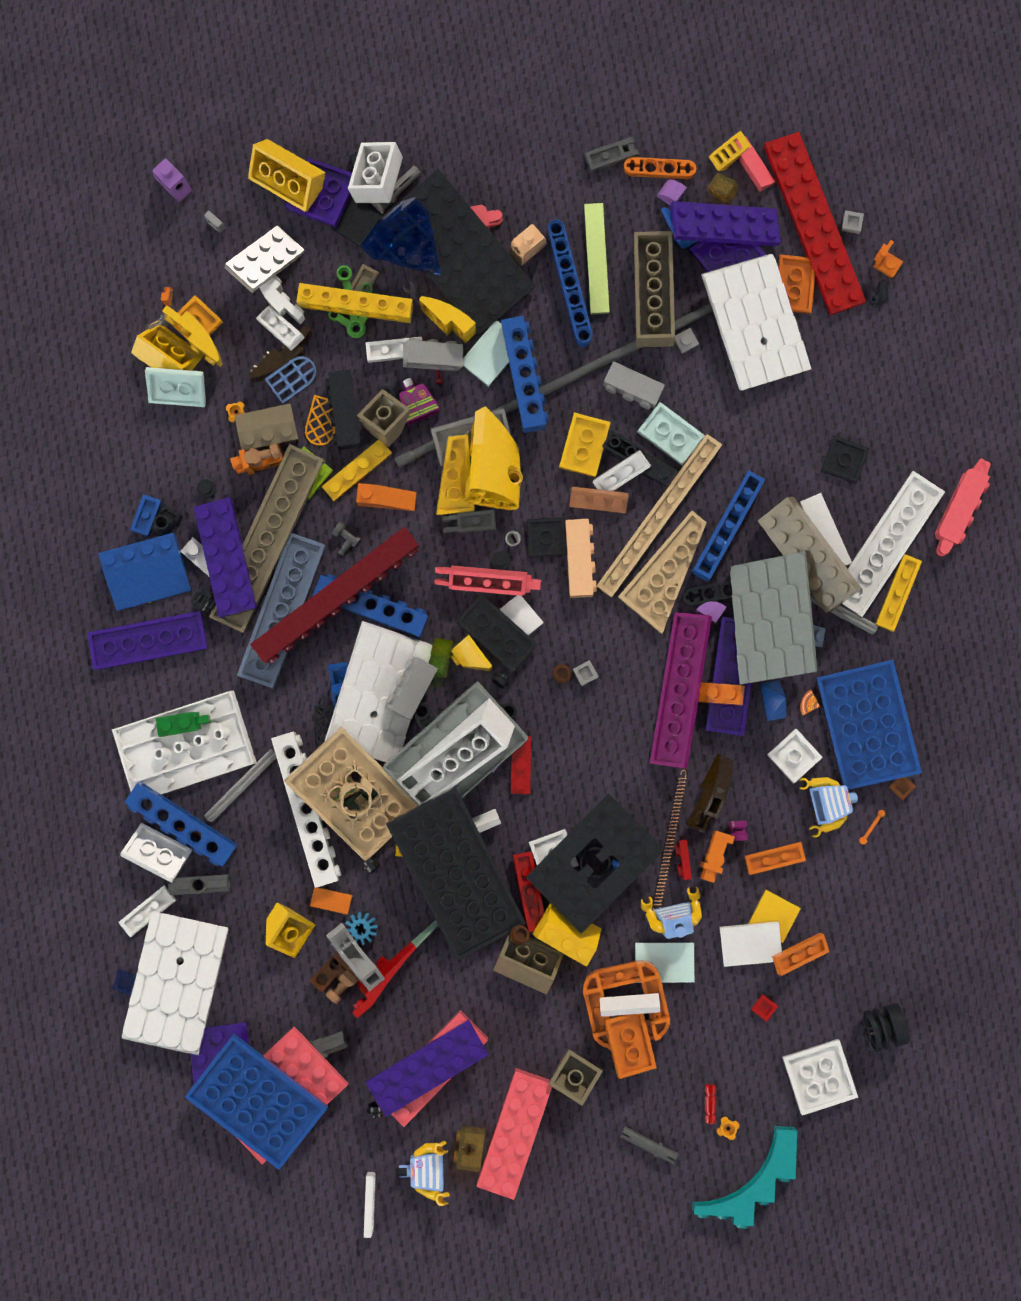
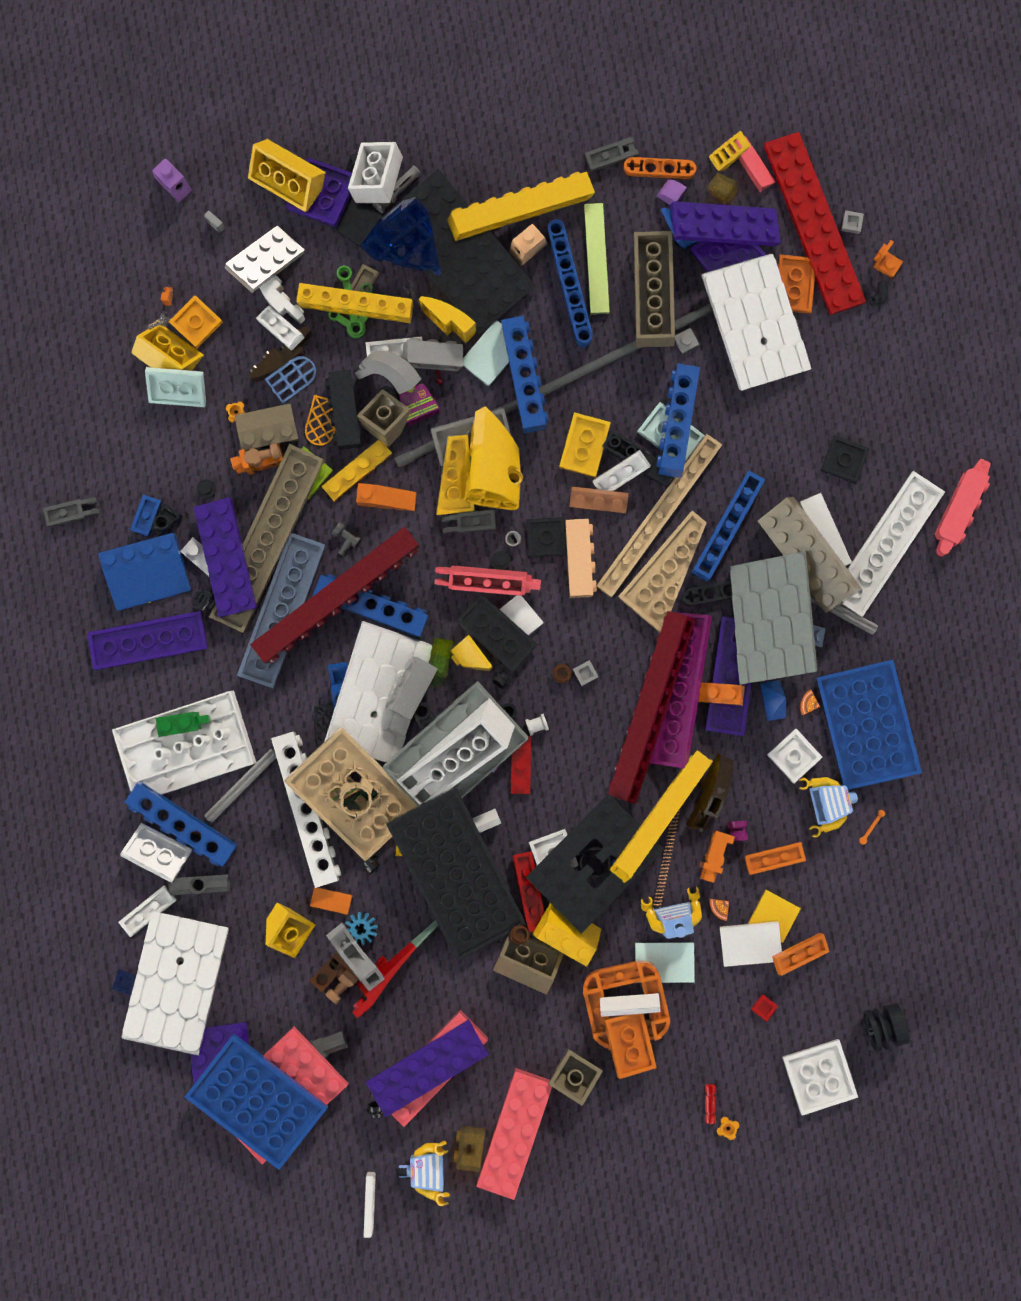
(69, 512): none -> dark grey hinge
(198, 336): yellow slope -> none
(390, 366): none -> light grey arch
(520, 206): none -> yellow brick
(537, 724): none -> white bush
(633, 385): light grey brick -> none
(649, 1145): dark grey pin -> none
(651, 707): none -> dark red brick
(660, 817): none -> yellow tile
(684, 867): red plate -> none
(687, 376): none -> blue brick
(712, 609): medium lavender brick -> none
(719, 908): none -> orange tile
(761, 1188): teal arch -> none
(898, 592): yellow plate -> none
(902, 787): dark orange tile -> none

